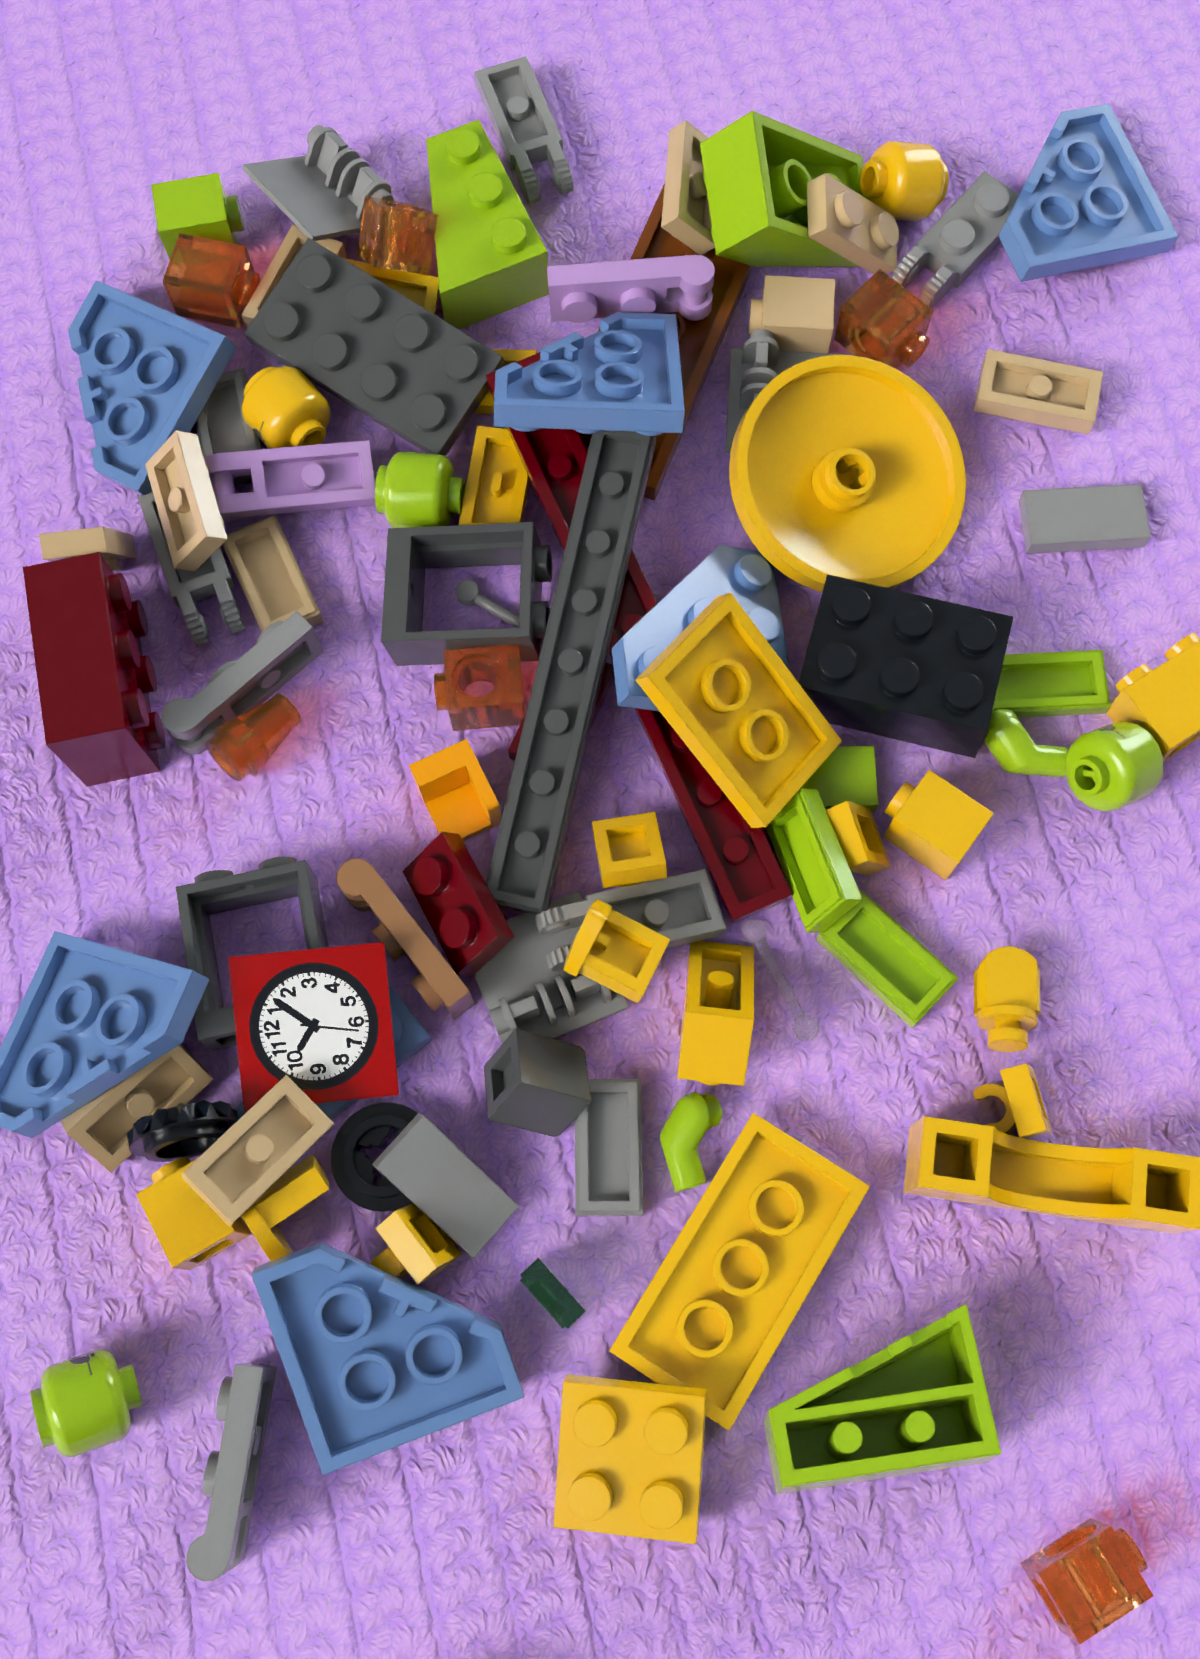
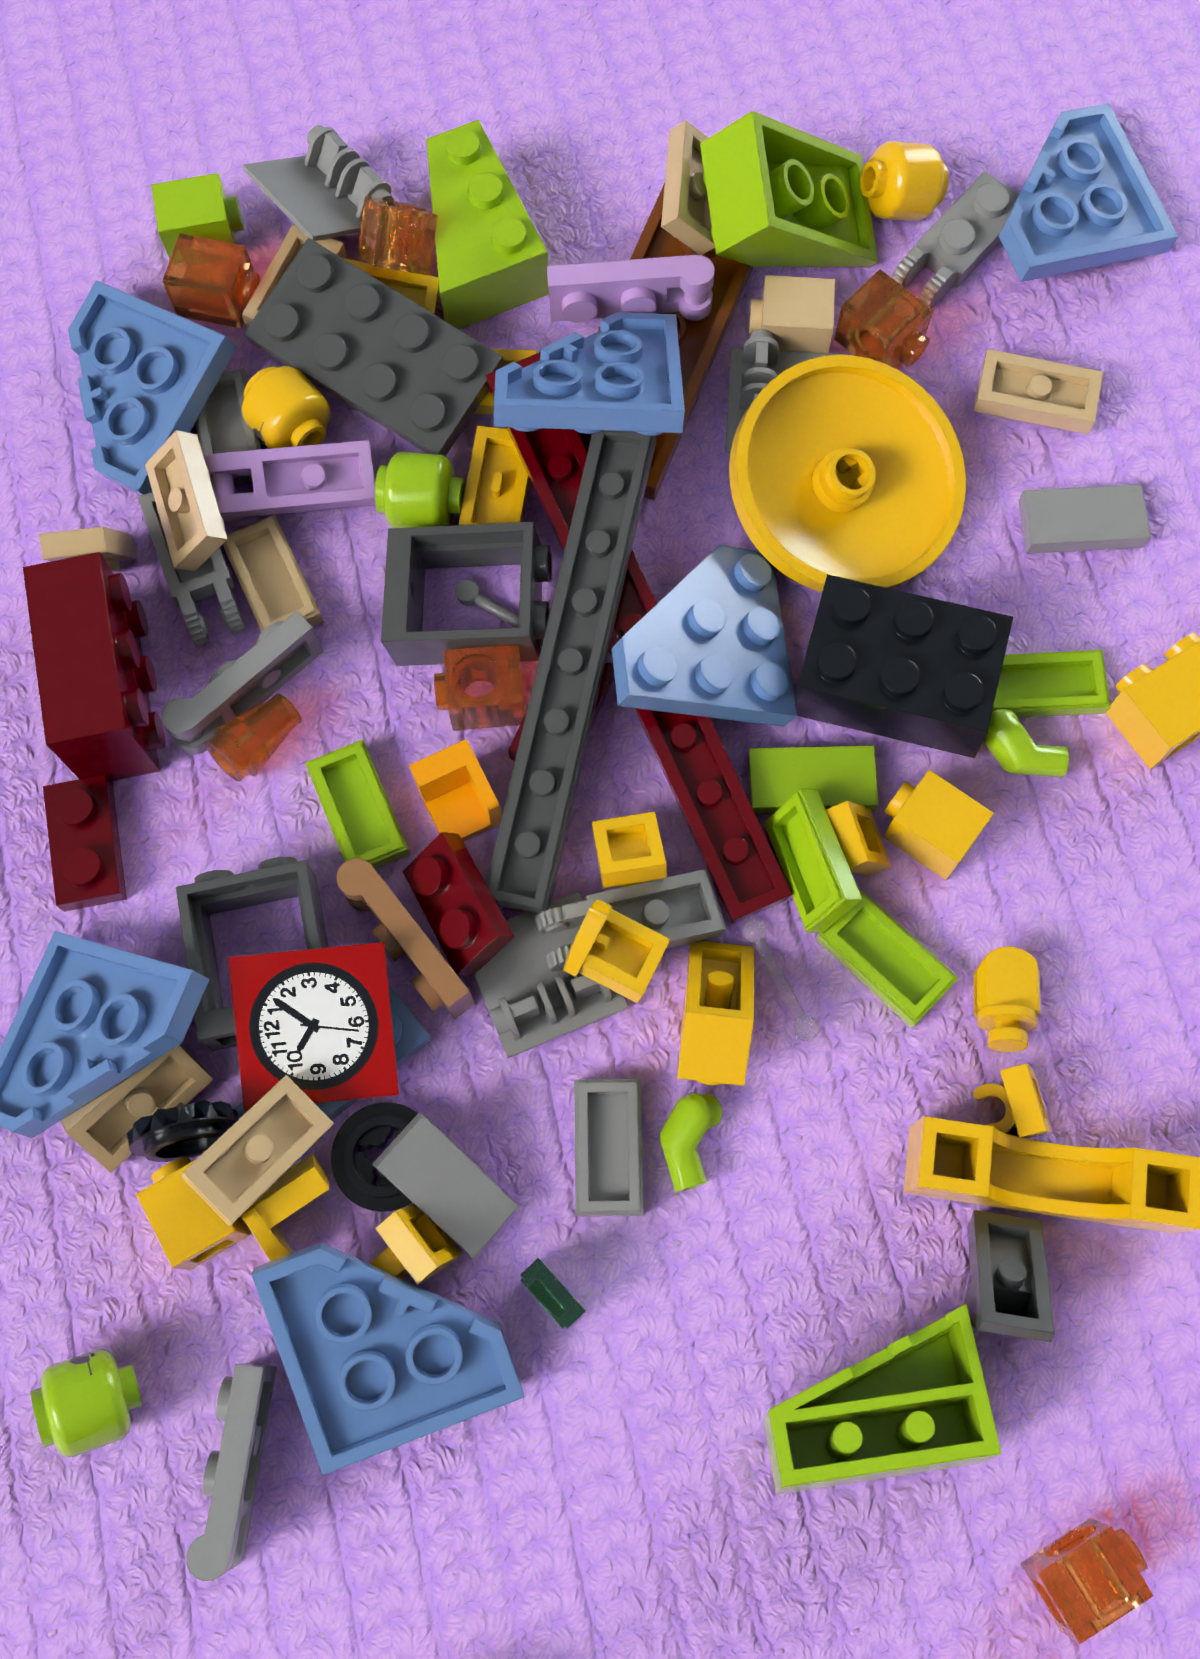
(84, 843): none -> dark red plate
(357, 806): none -> lime tile
(523, 125): light grey hinge -> none
(536, 1083): dark grey panel -> none
(630, 1458): yellow plate -> none
(739, 710): yellow plate -> none
(740, 1269): yellow plate -> none
(851, 225): tan plate -> none
(1009, 1277): none -> dark grey slope
(1114, 766): lime head -> none

